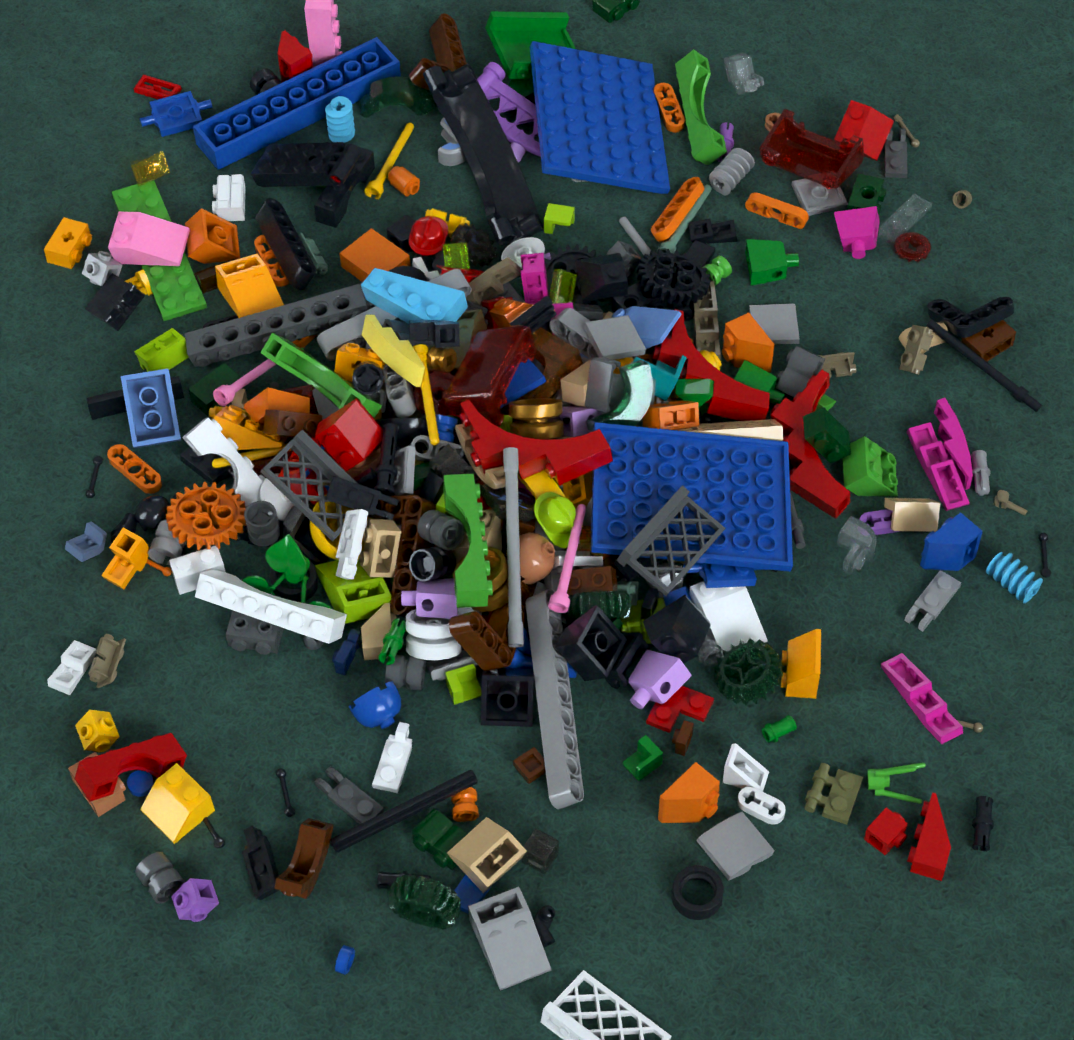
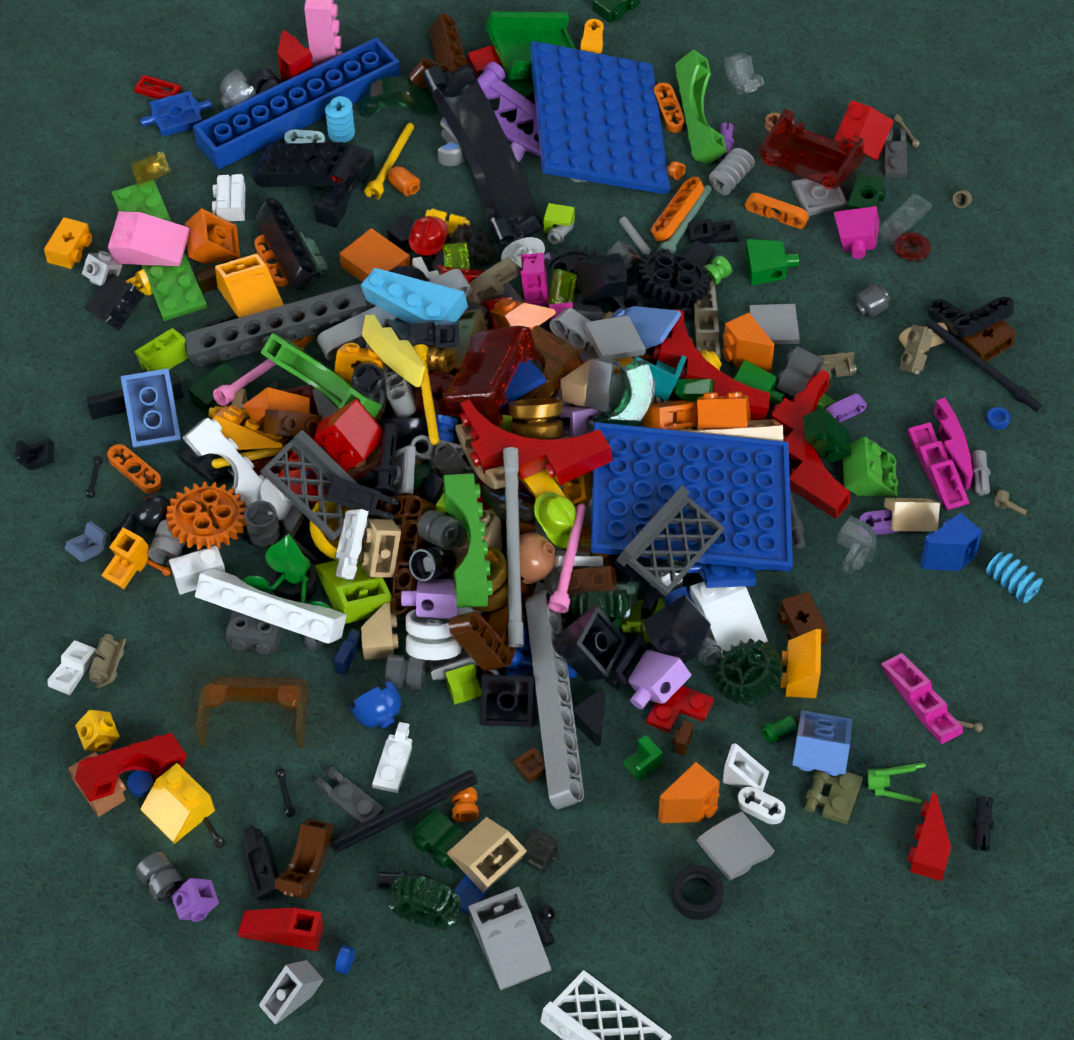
(35, 455): none -> black bracket
(235, 89): none -> clear cylinder
(284, 927): none -> red slope
(288, 691): none -> clear orange windscreen
(290, 990): none -> light grey slope
(303, 136): none -> light aqua beam
(392, 641): green pin -> none
(481, 58): none -> red hinge
(536, 315): black tile -> none
(558, 233): none -> light grey pin
(589, 716): none -> black slope
(593, 36): none -> light orange piece
(675, 168): none -> orange hinge
(723, 411): none -> orange slope
(801, 616): none -> reddish brown brick
(822, 743): none -> medium blue slope
(847, 407): none -> medium lavender beam
(872, 301): none -> dark grey head
(886, 831): red brick -> none
(933, 599): light grey hinge -> none
(998, 418): none -> blue tile
(1045, 572): black hinge -> none

